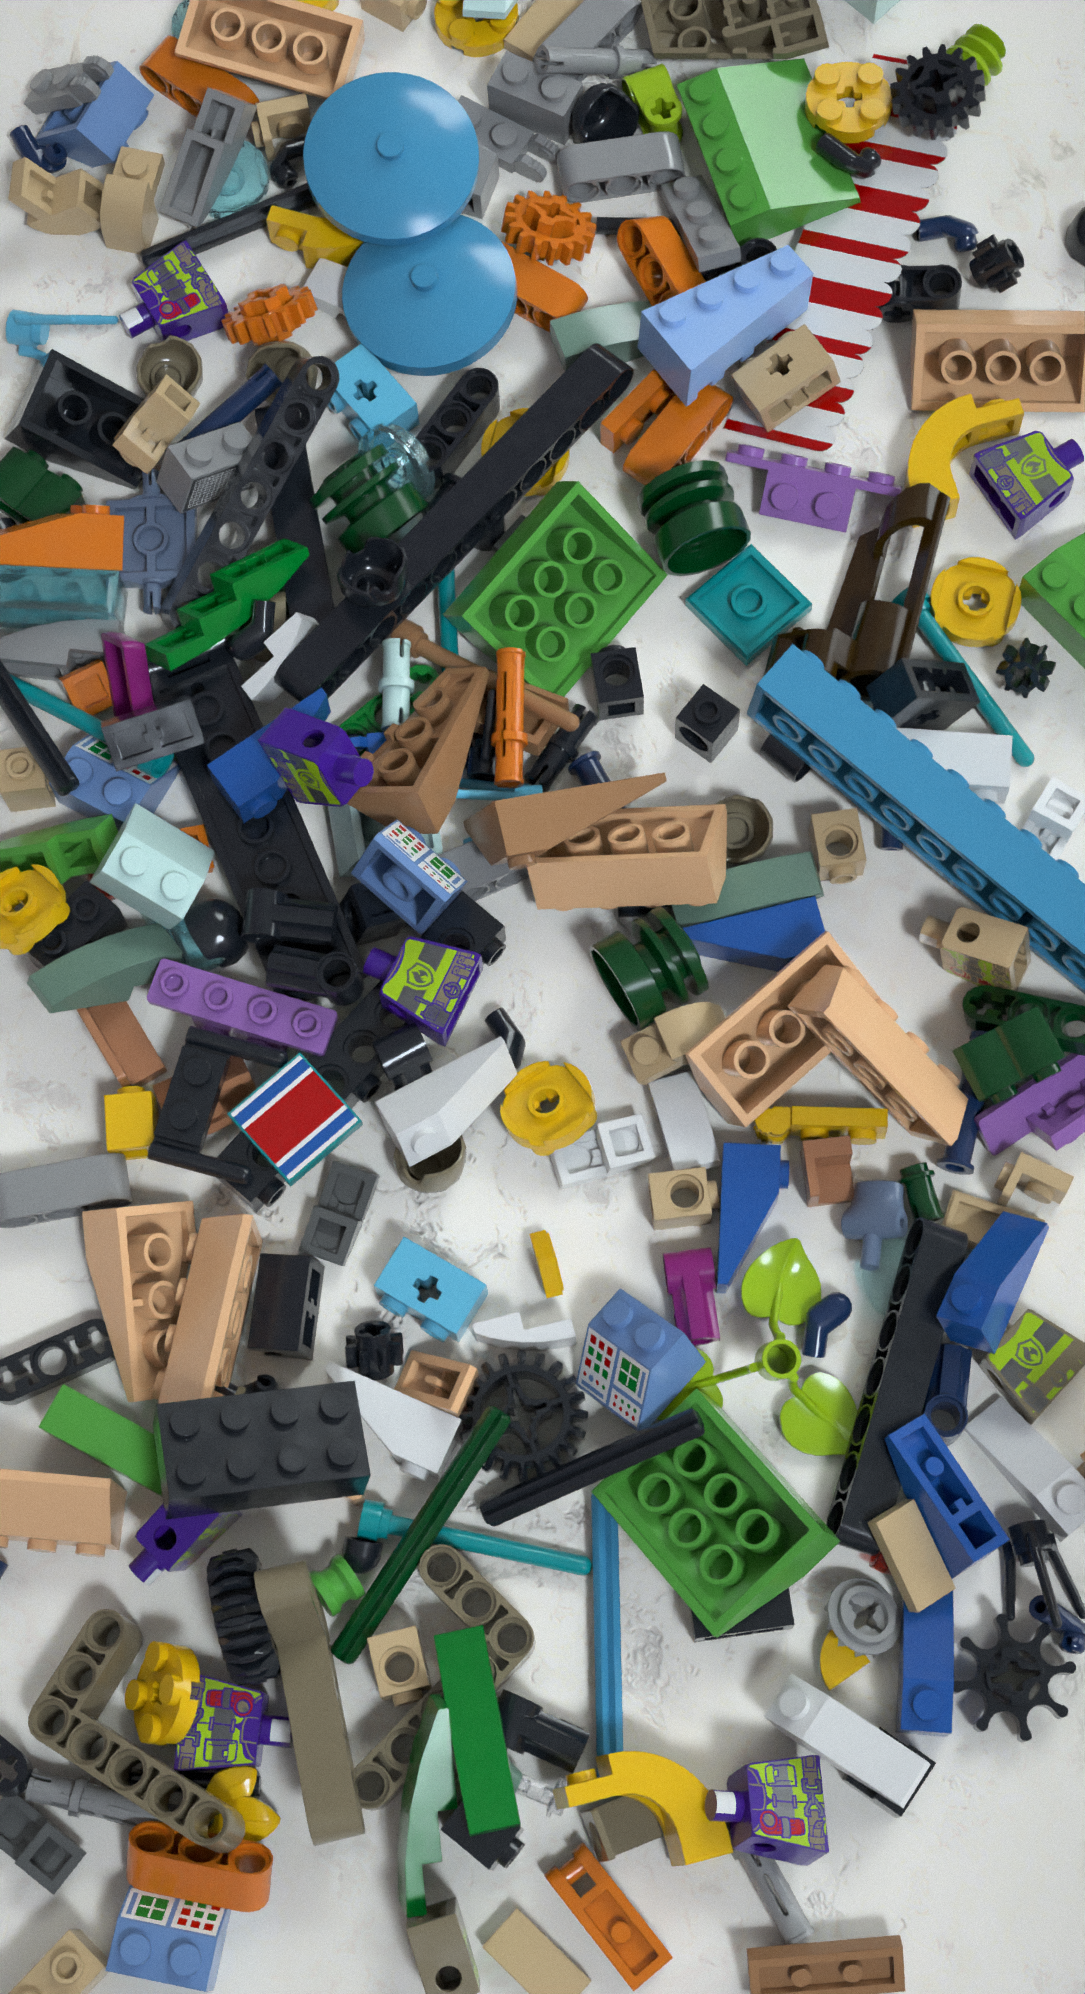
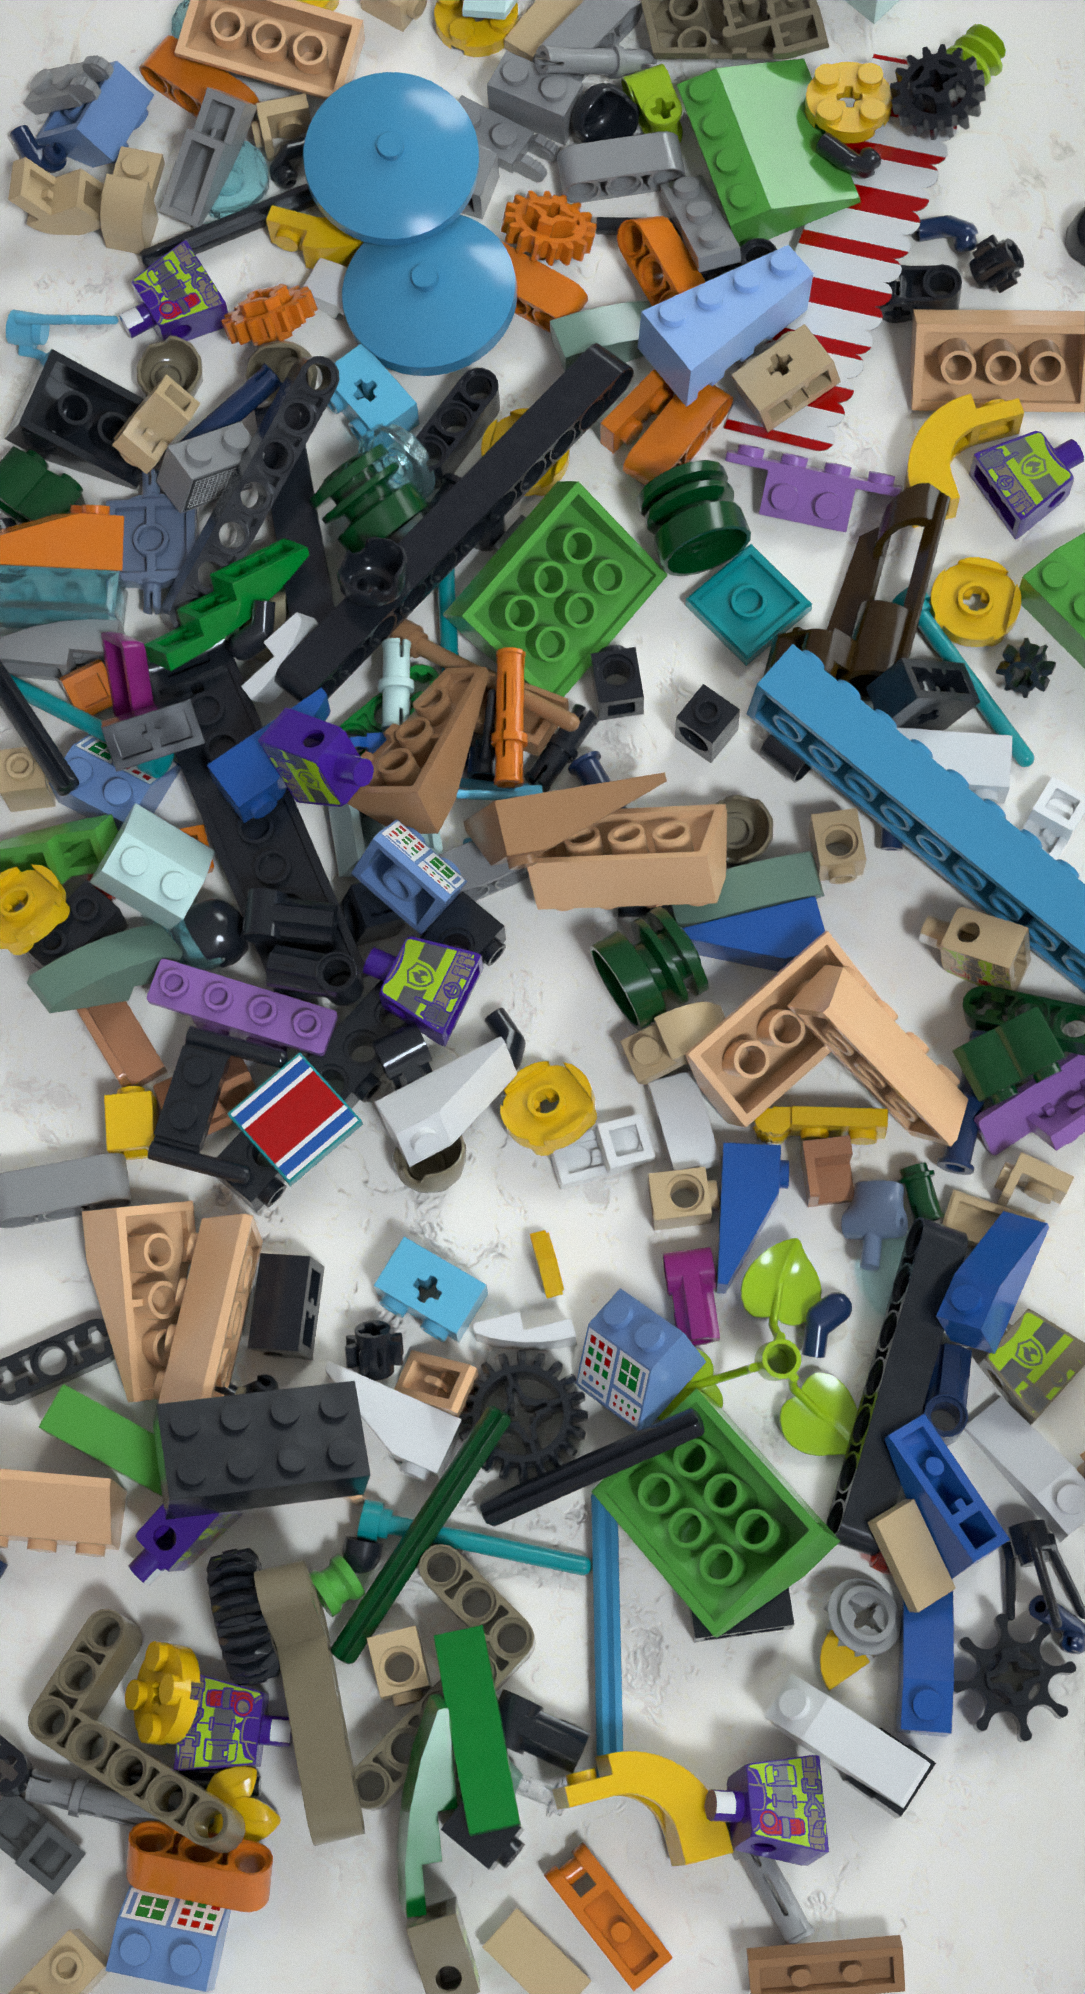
(339, 1213): dark grey slope -> none
(619, 1827): dark tan bracket -> none

